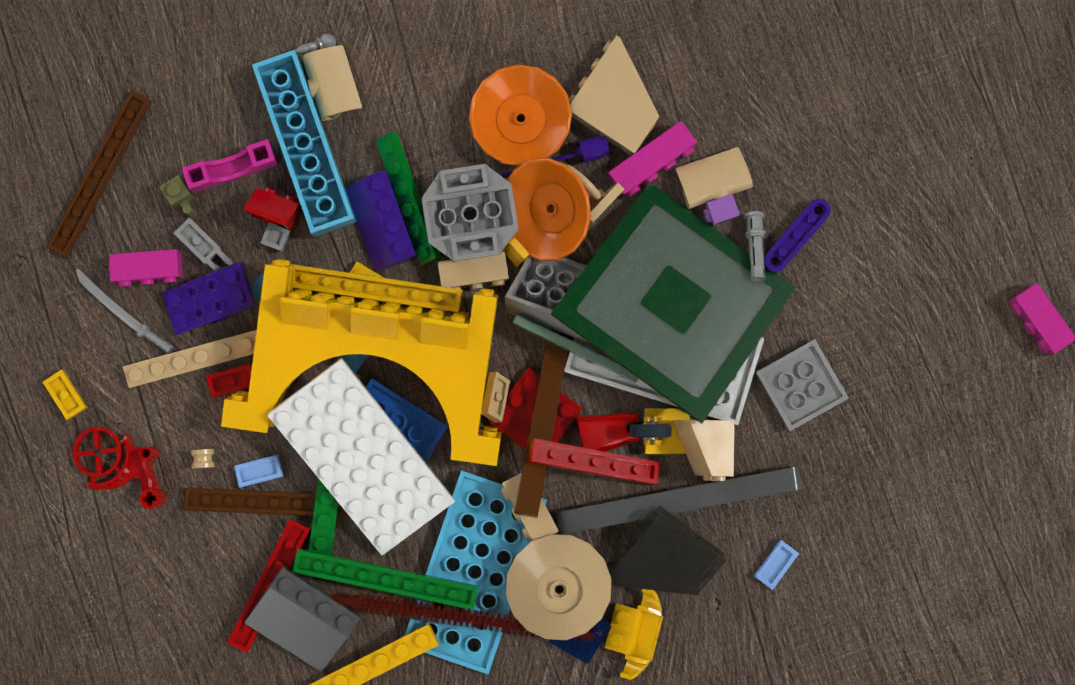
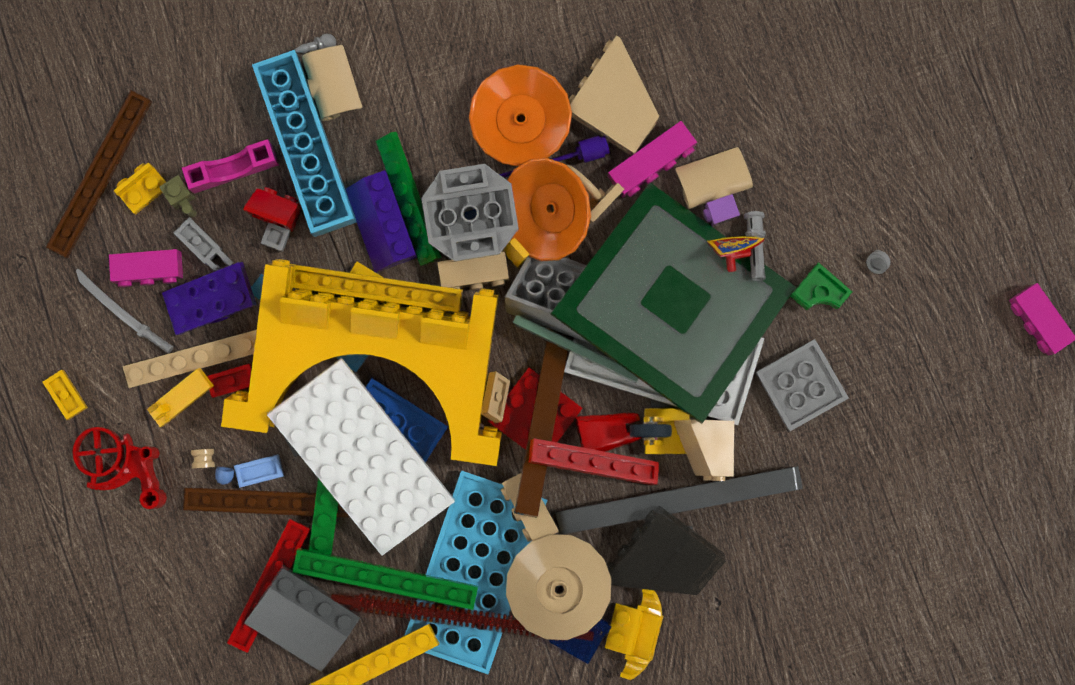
(140, 188): none -> yellow bracket
(180, 397): none -> yellow hinge
(224, 475): none -> medium blue hinge
(734, 248): none -> shield
(776, 564): light blue tile -> none
(797, 235): dark purple plate -> none
(820, 288): none -> green tile
(878, 262): none -> light grey tile

